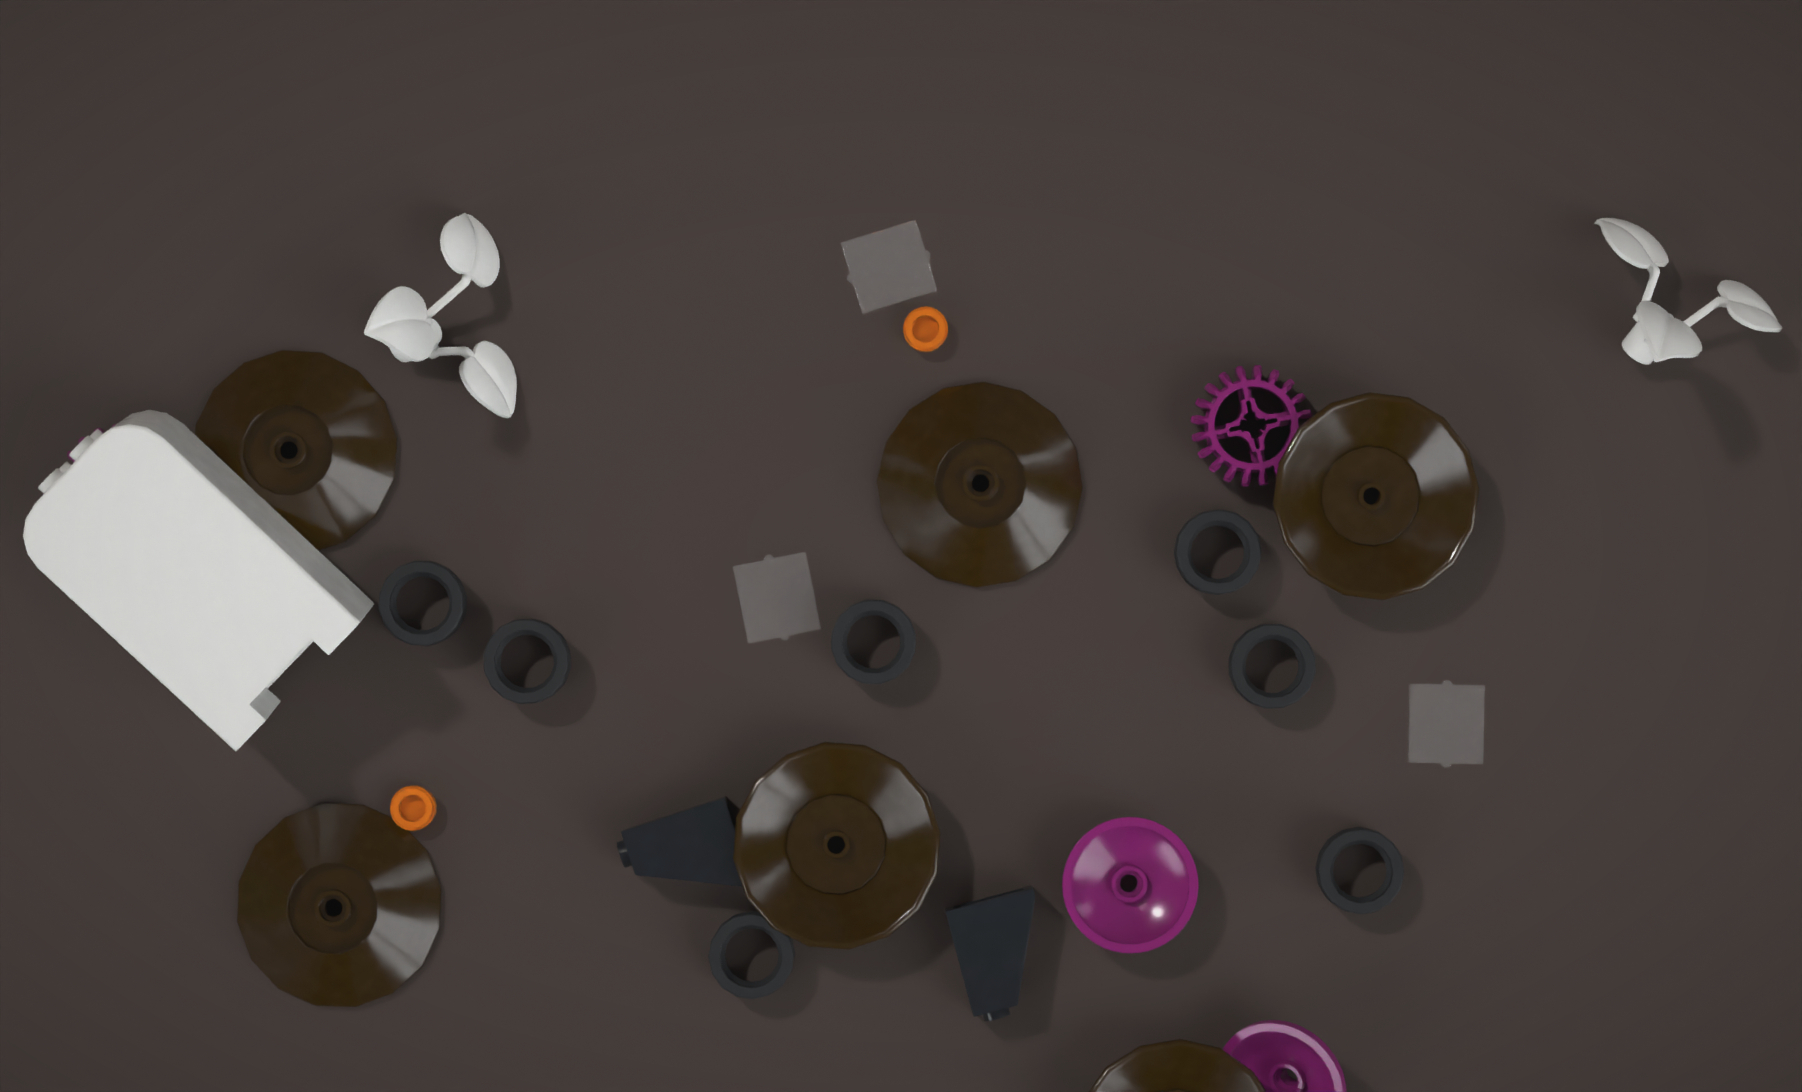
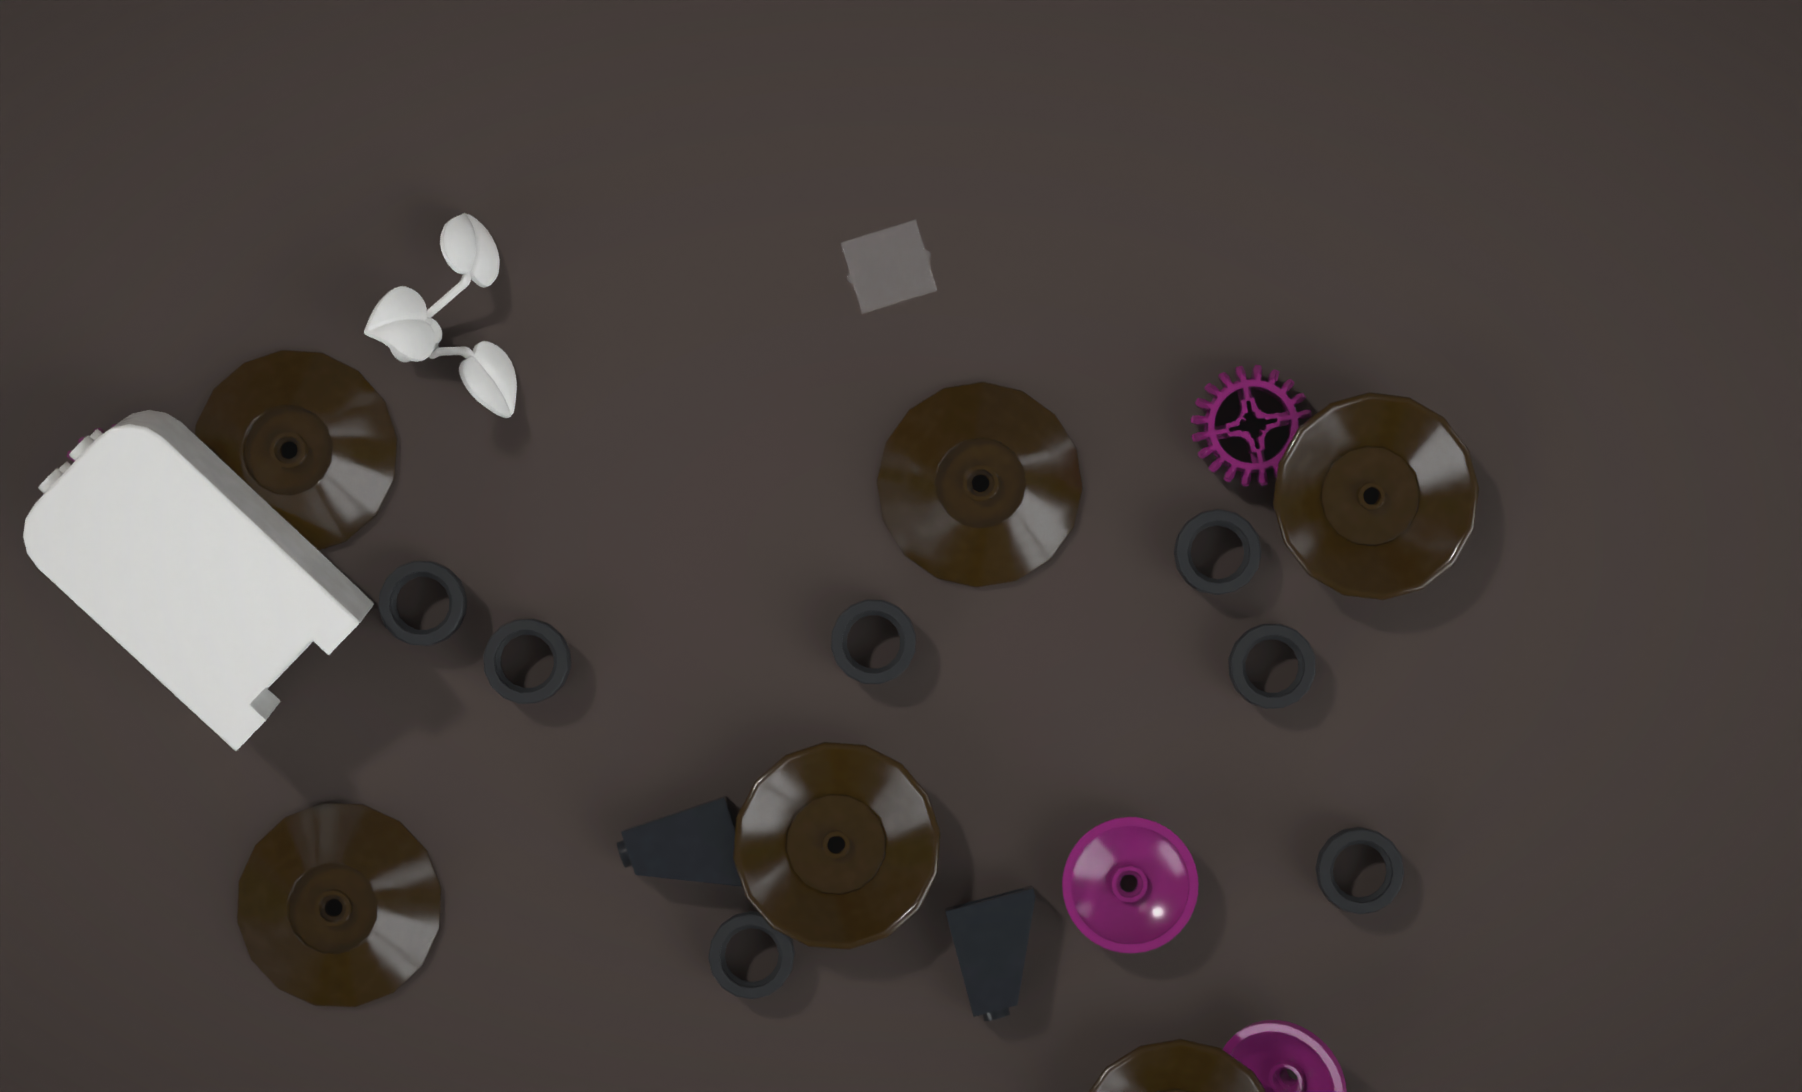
(413, 807): orange tile -> none
(776, 597): clear piece -> none
(925, 329): orange tile -> none
(1446, 723): clear piece -> none
(1657, 332): white plant -> none

